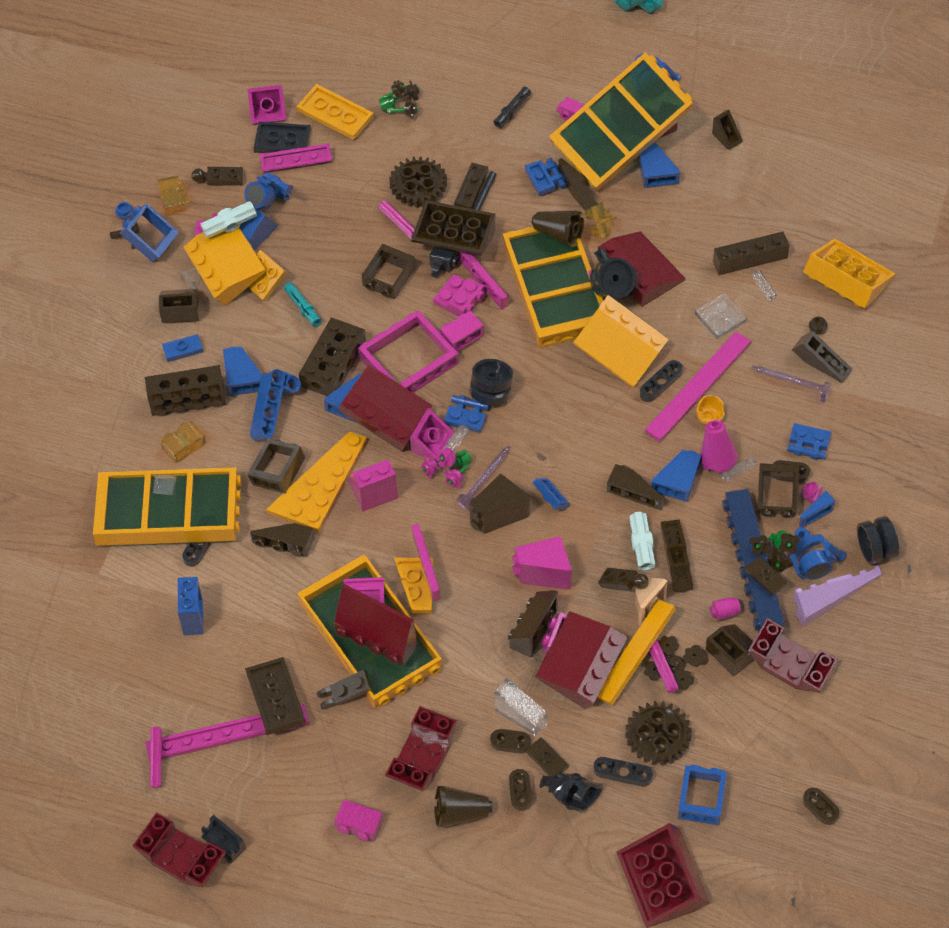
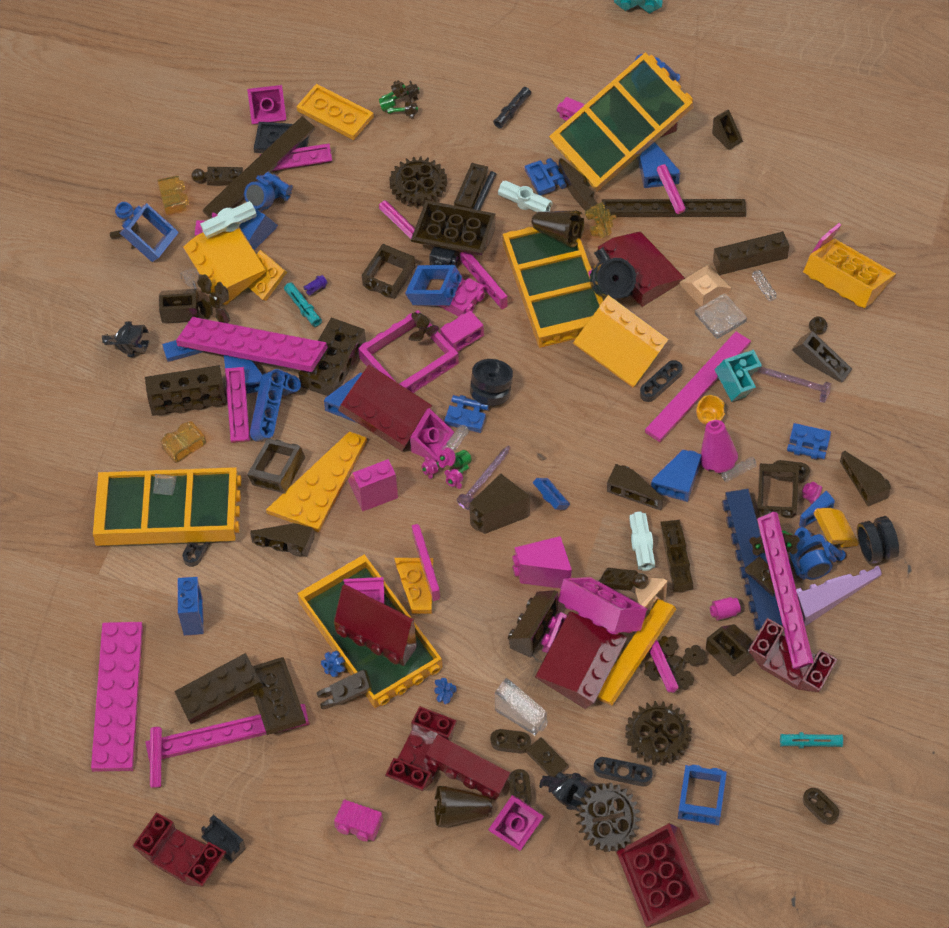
(117, 697): none -> dark pink plate
(127, 339): none -> black helmet
(215, 299): none -> dark brown plant
(218, 688): none -> dark brown plate
(237, 405): none -> dark pink tile
(252, 344): none -> dark pink plate
(264, 163): none -> dark brown tile
(315, 285): none -> dark purple pin
(332, 663): none -> blue plant
(422, 323): none -> dark brown plant
(423, 274): none -> blue window
(444, 690): none -> blue plant
(466, 767): none -> dark red brick
(516, 822): none -> dark pink slope
(524, 197): none -> light aqua piece
(602, 605): none -> dark pink brick
(604, 797): none -> dark brown gear
(664, 207): none -> dark brown tile
(671, 189): none -> dark pink axle
(705, 285): none -> light nougat slope
(736, 374): none -> teal brick
(785, 591): none -> dark pink tile
(786, 740): none -> teal pin
(827, 237): none -> dark pink piece
(835, 527): none -> light orange slope
(867, 480): none -> dark brown slope

